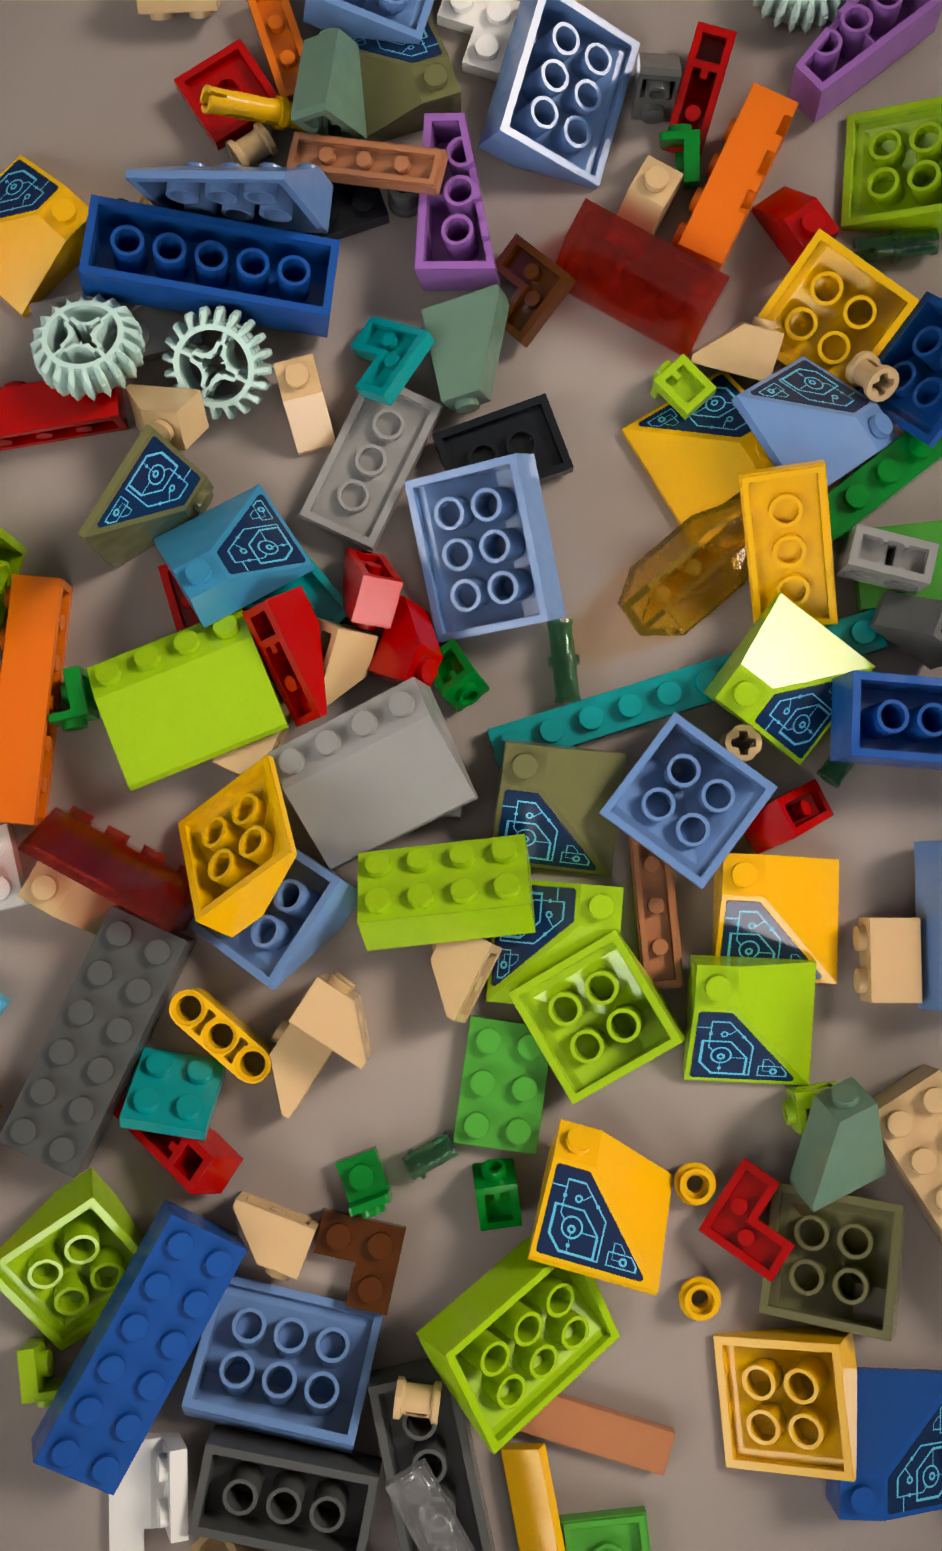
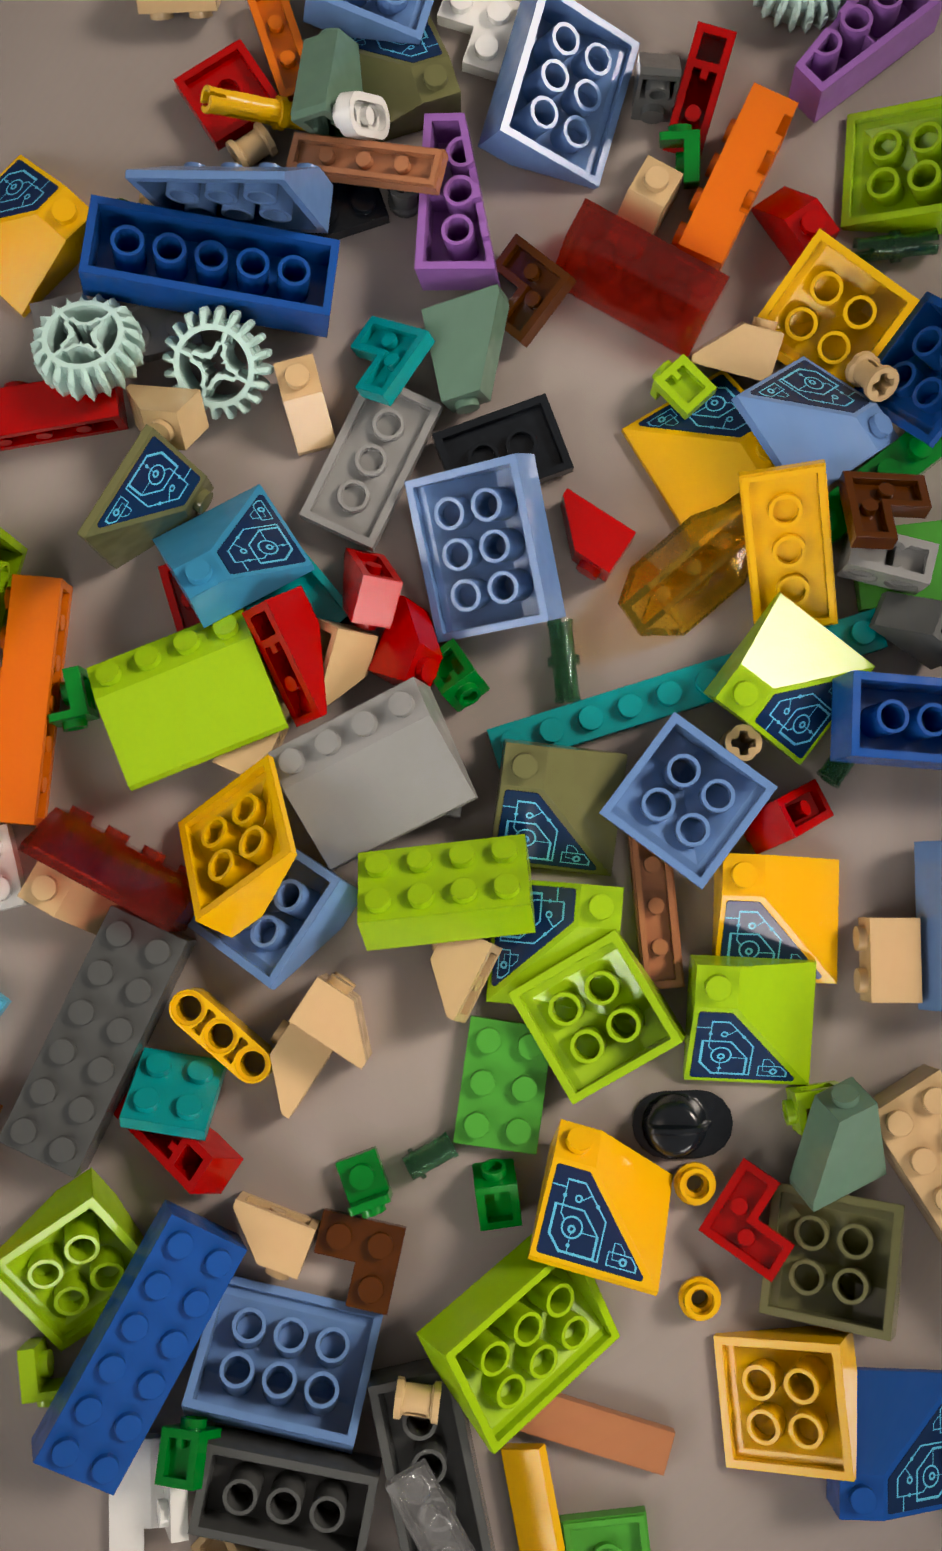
(184, 1453): none -> green bracket
(361, 115): none -> white plate
(593, 536): none -> red slope
(682, 1124): none -> black piece
(874, 500): none -> reddish brown plate

